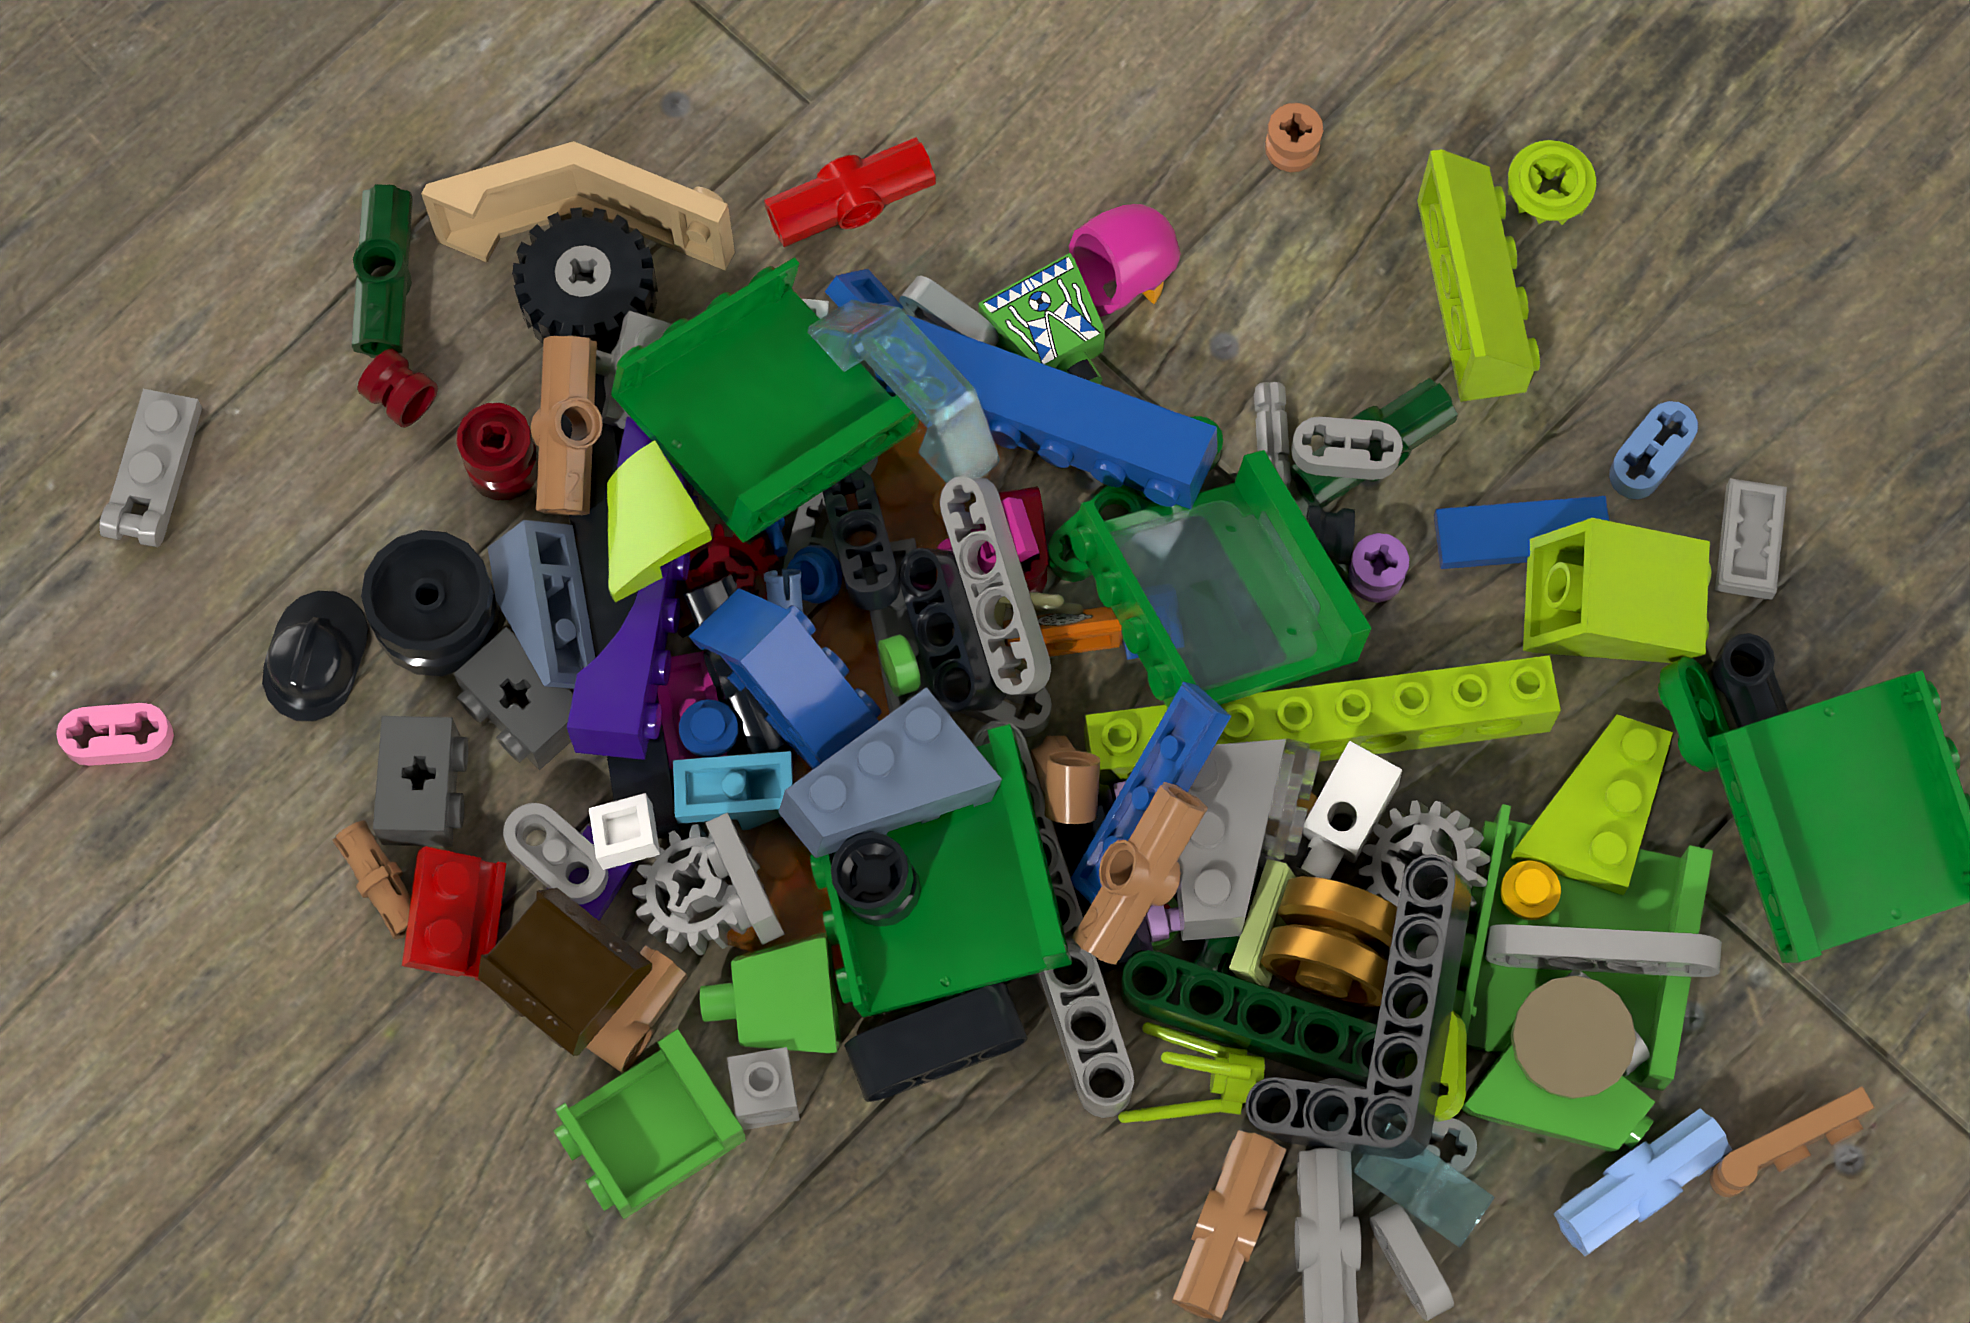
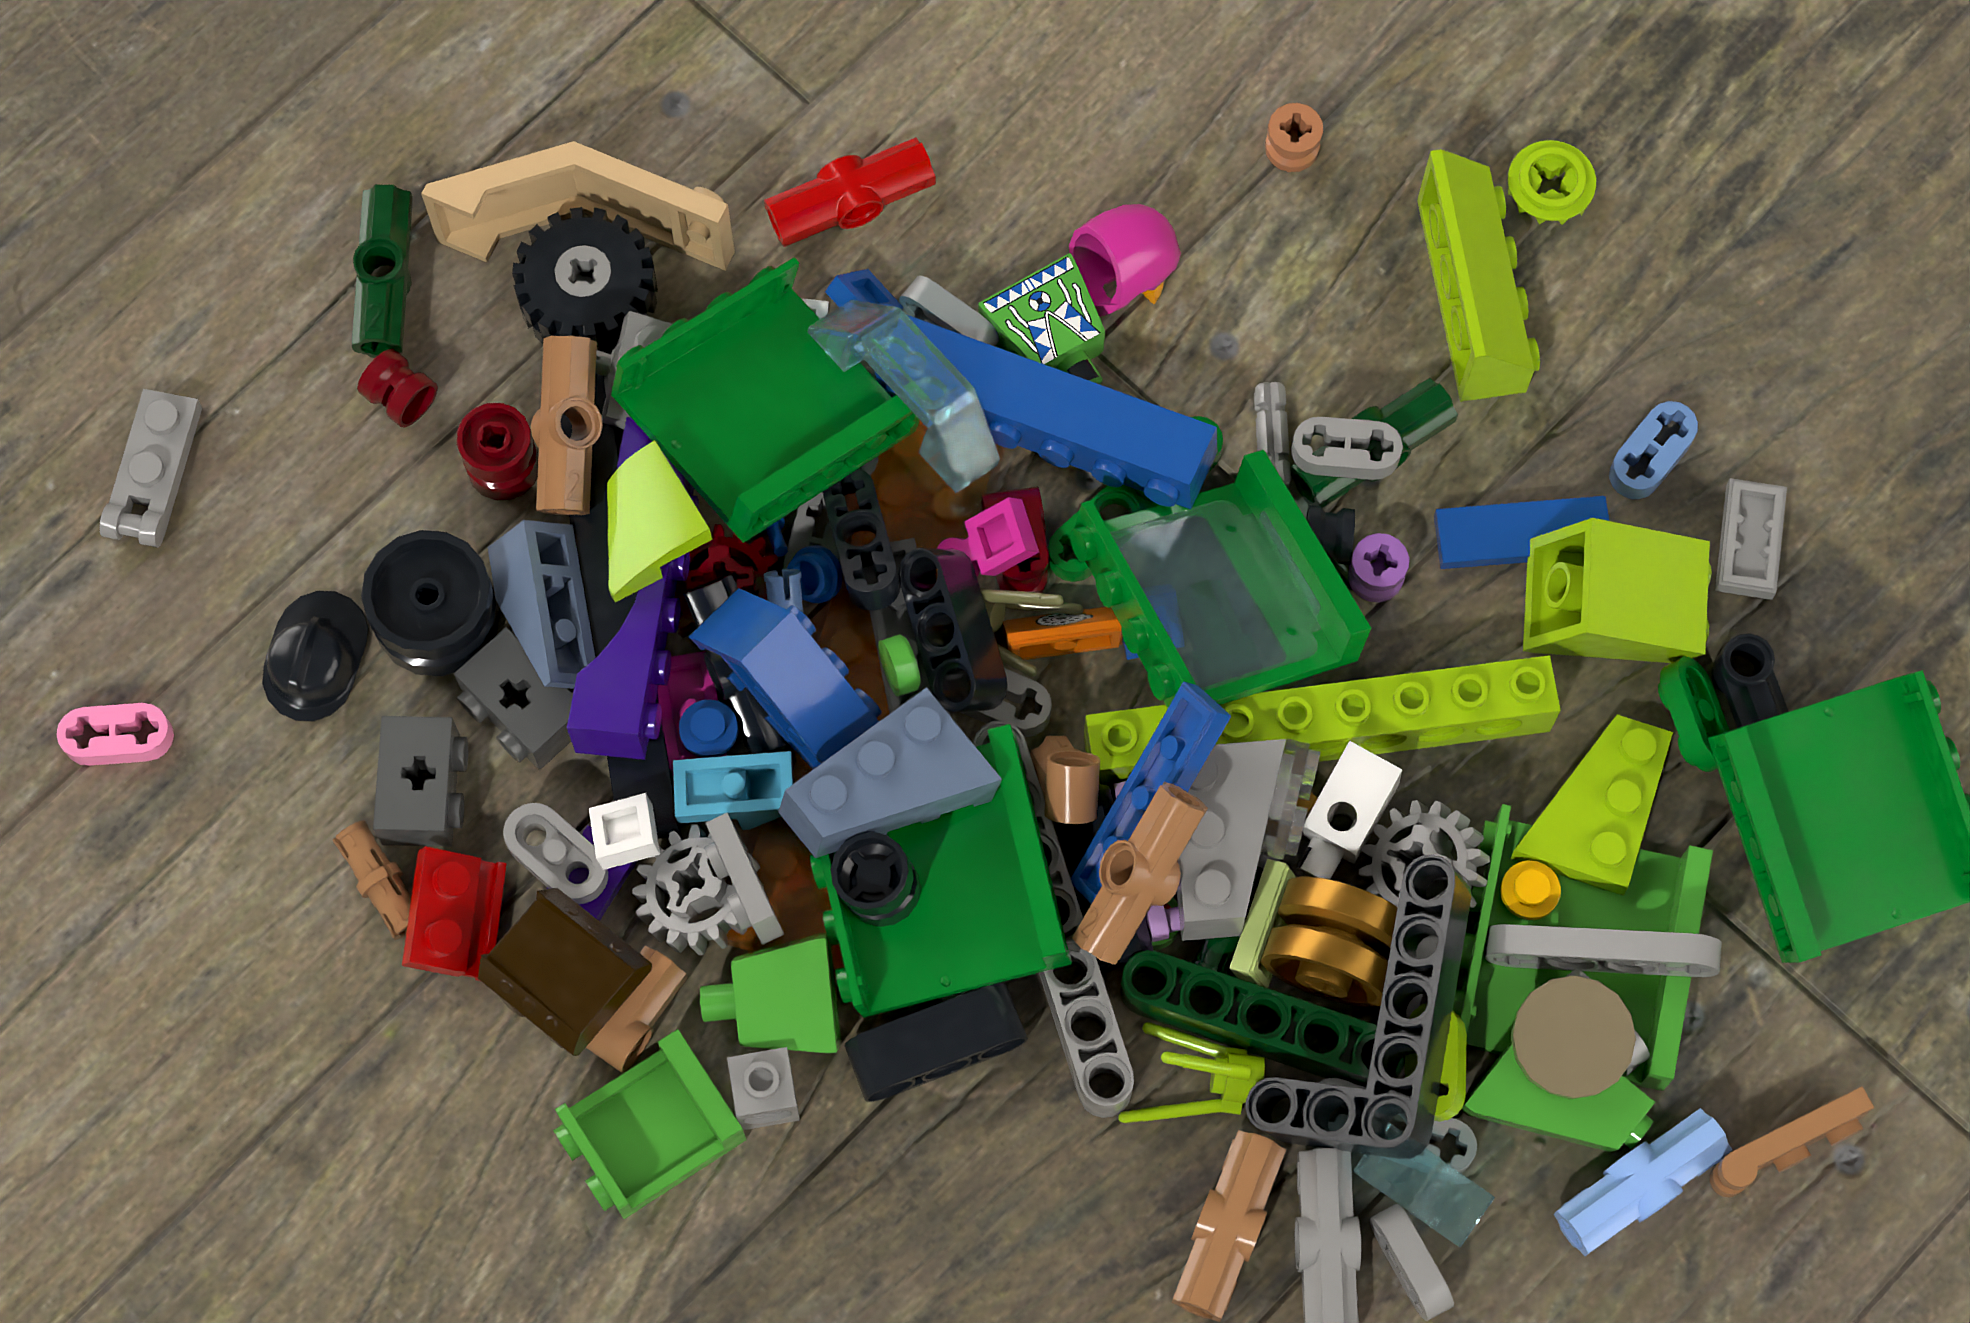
(986, 589): light grey beam -> none

